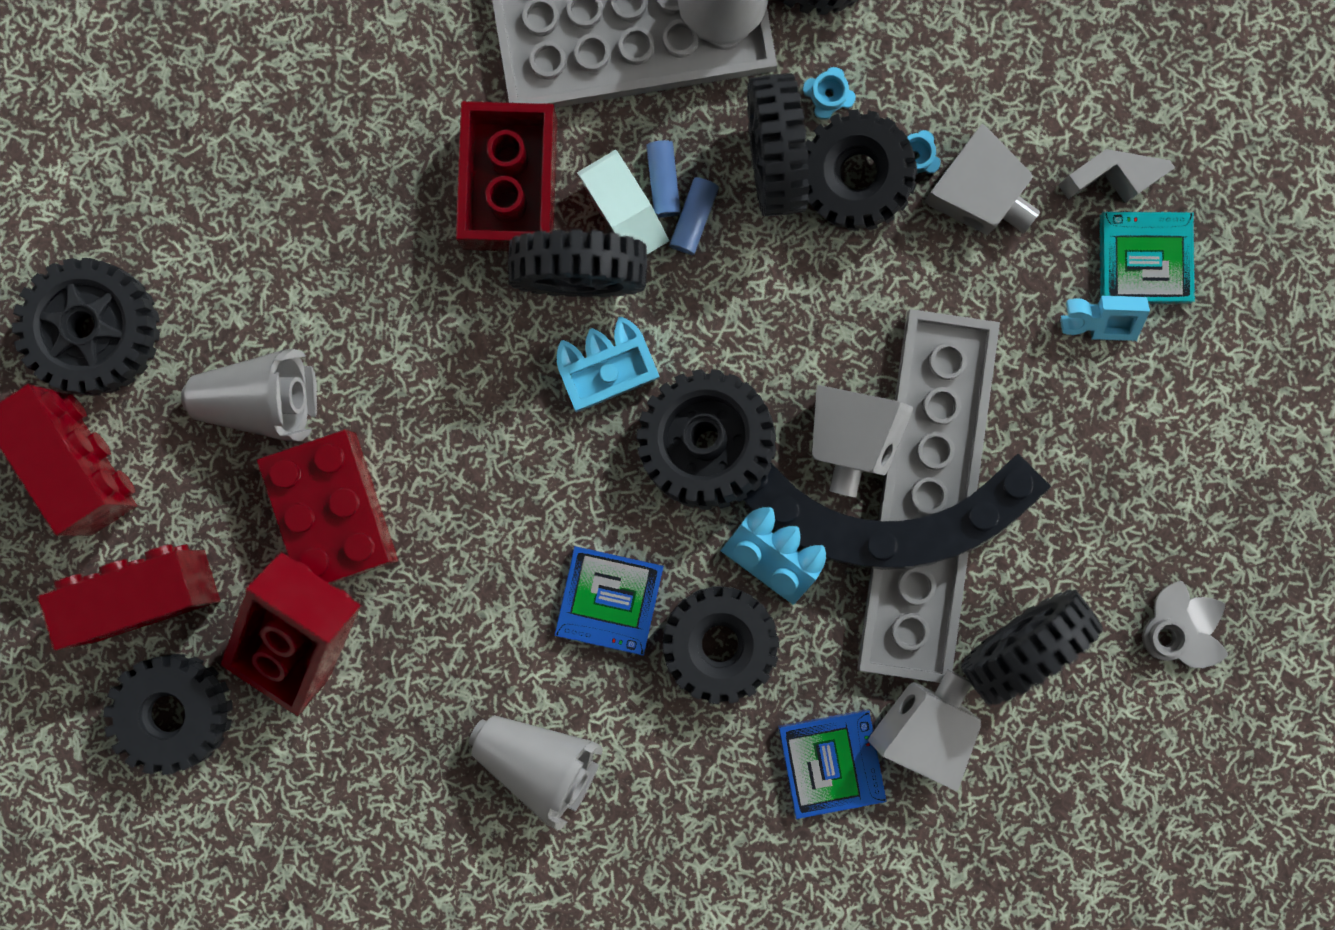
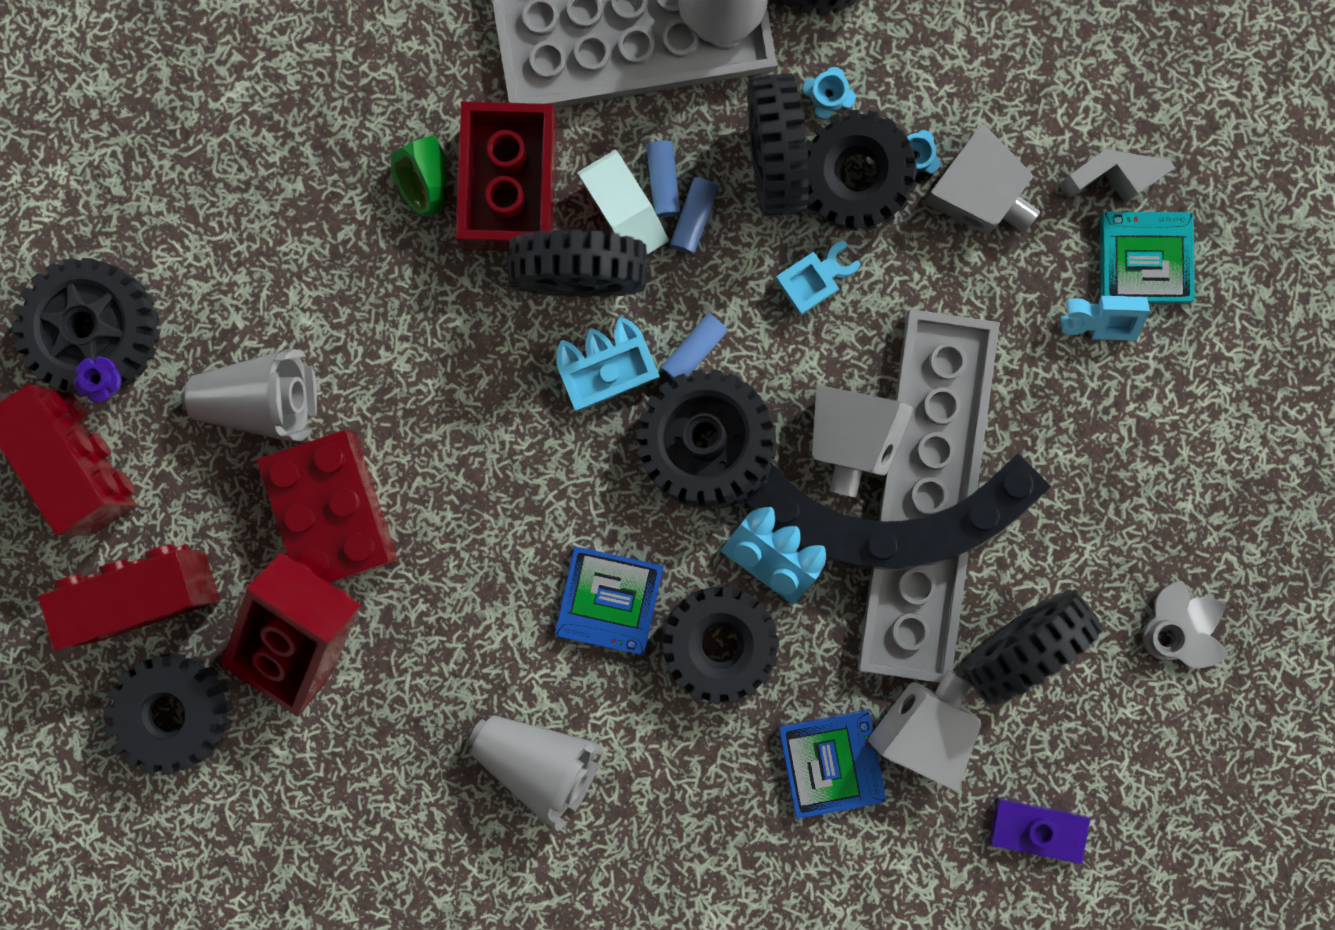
(109, 379): none -> dark purple plate
(421, 175): none -> green rock
(695, 347): none -> medium blue axle
(812, 281): none -> medium azure plate
(1039, 830): none -> dark purple plate

